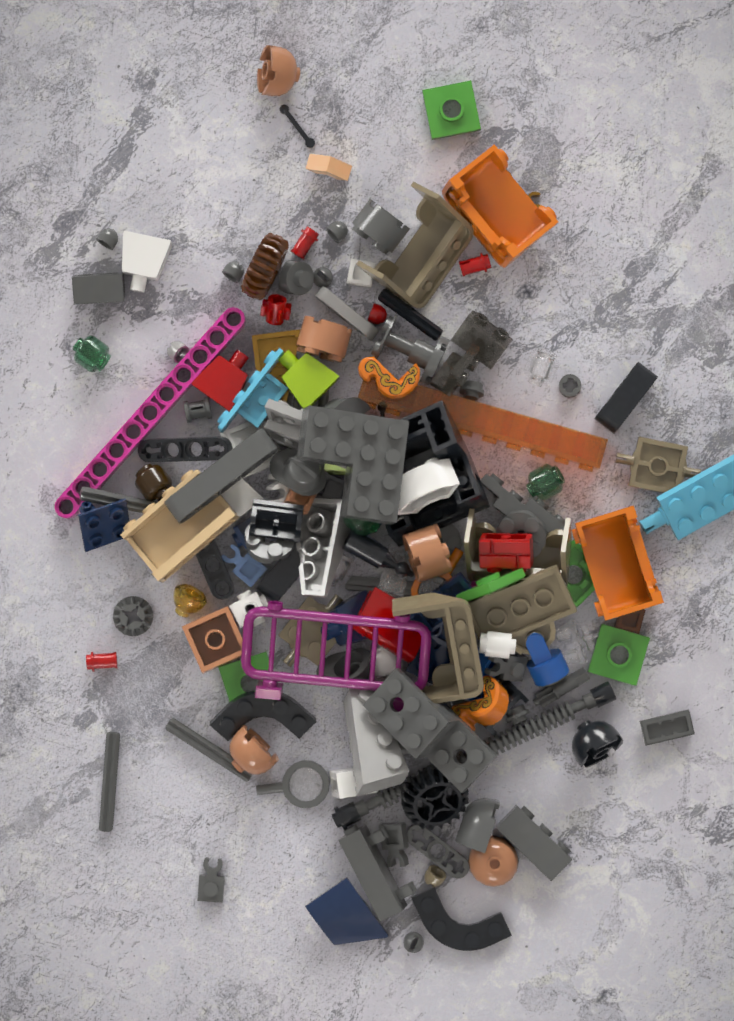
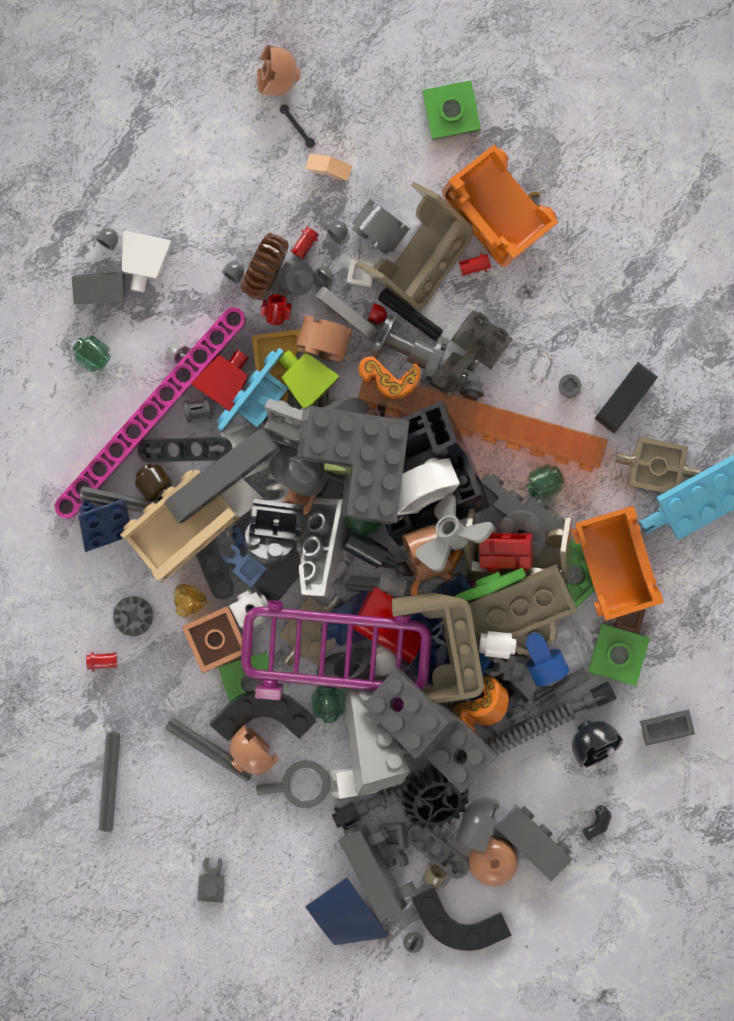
(327, 703): none -> clear green head
(451, 535): none -> light grey piece
(601, 823): none -> black arm

